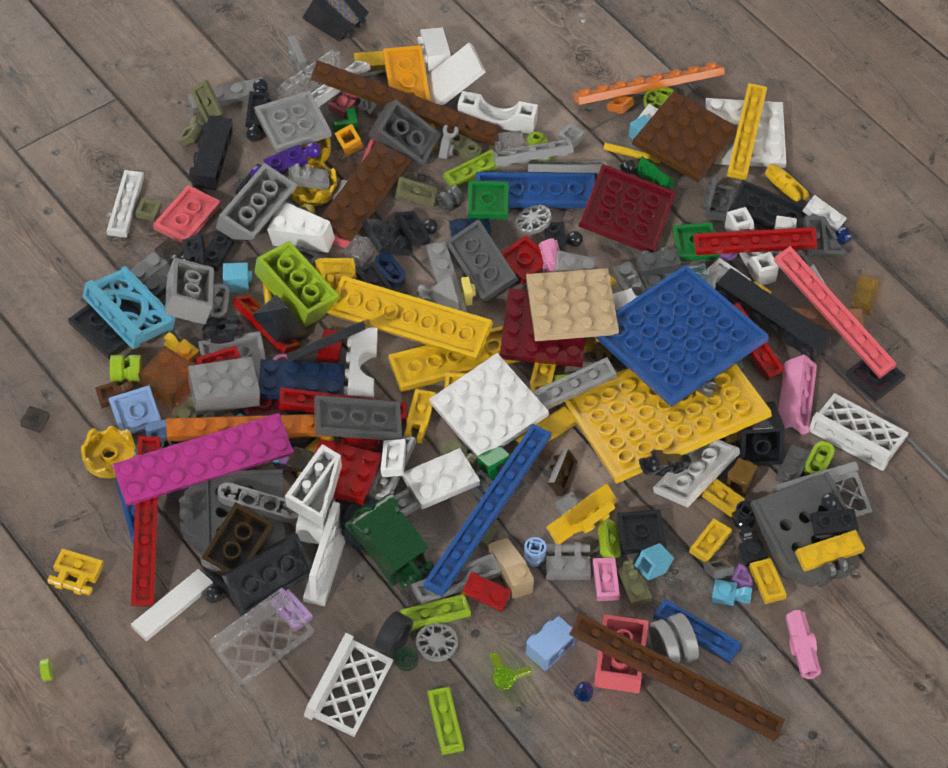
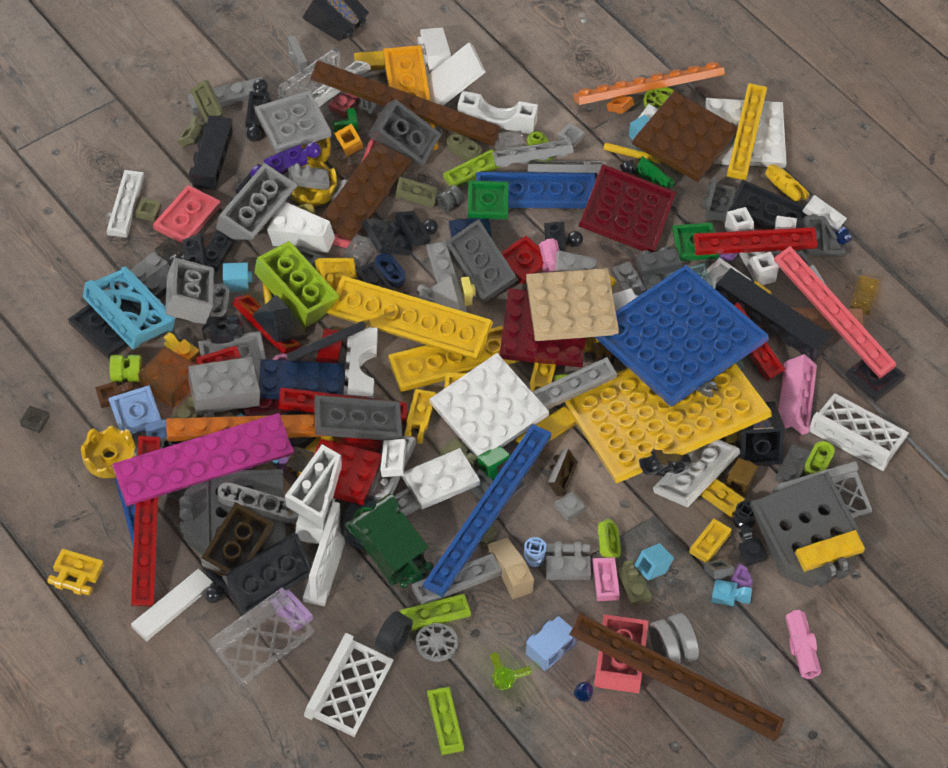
(46, 669): lime tile -> none
(406, 659): clear green tile -> none
(447, 147): light grey plate -> none
(486, 592): red plate -> none
(533, 219): light grey wheel -> none
(583, 515): yellow bracket -> none
(640, 530): black plate -> none
(706, 635): blue tile -> none
(767, 581): yellow plate -> none
(833, 520): black plate -> none

